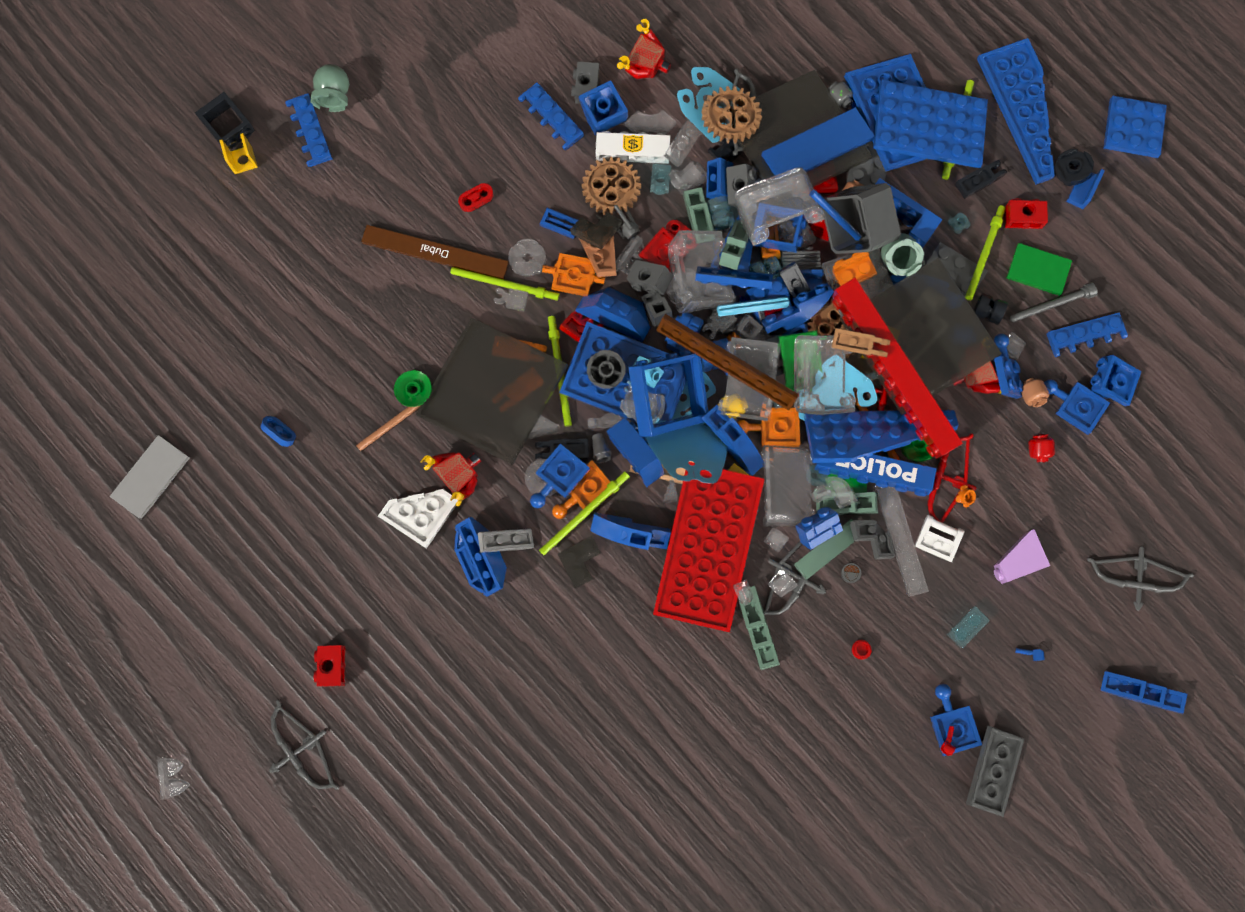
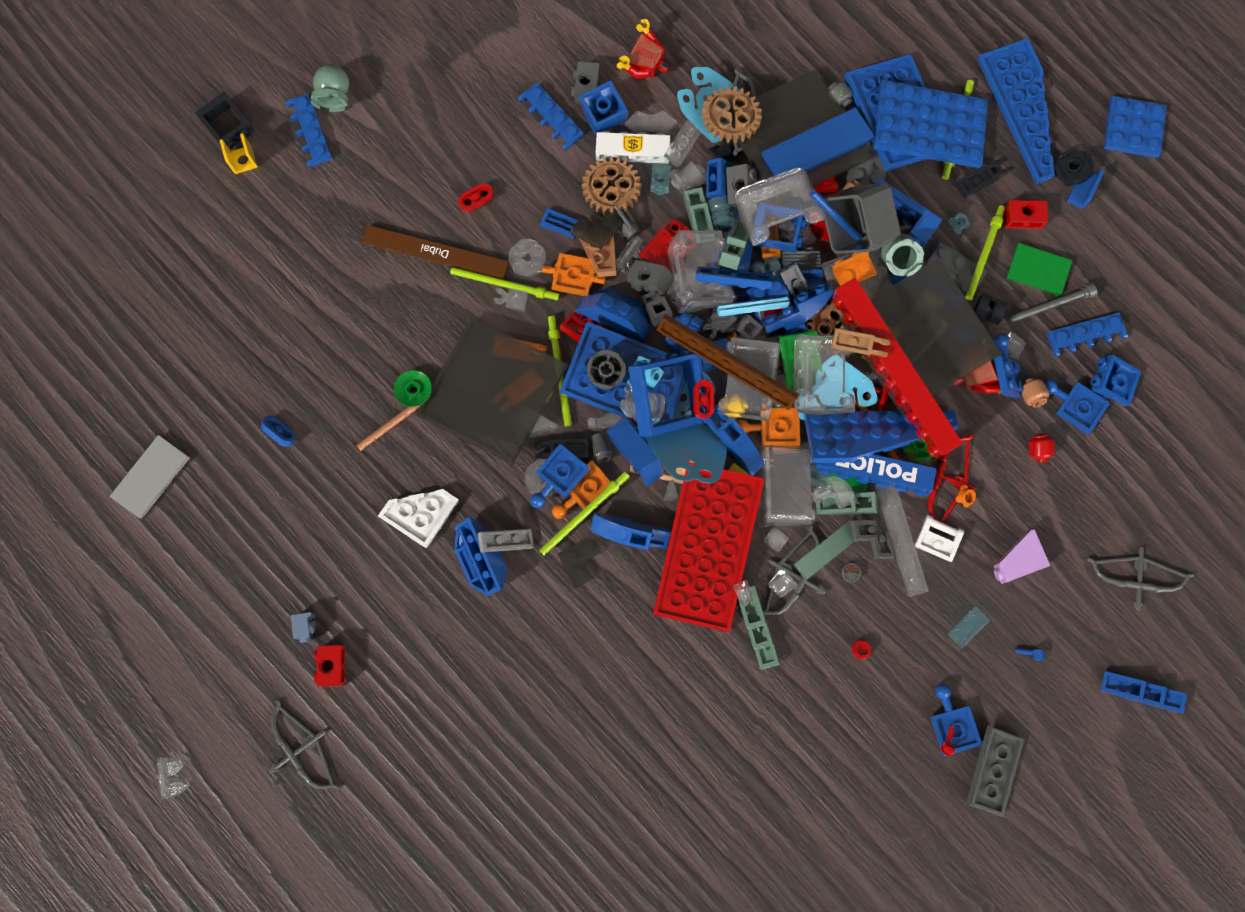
(303, 627): none -> sand blue brick
(455, 473): red torso -> none
(703, 400): none -> red plate
(818, 527): blue brick -> none

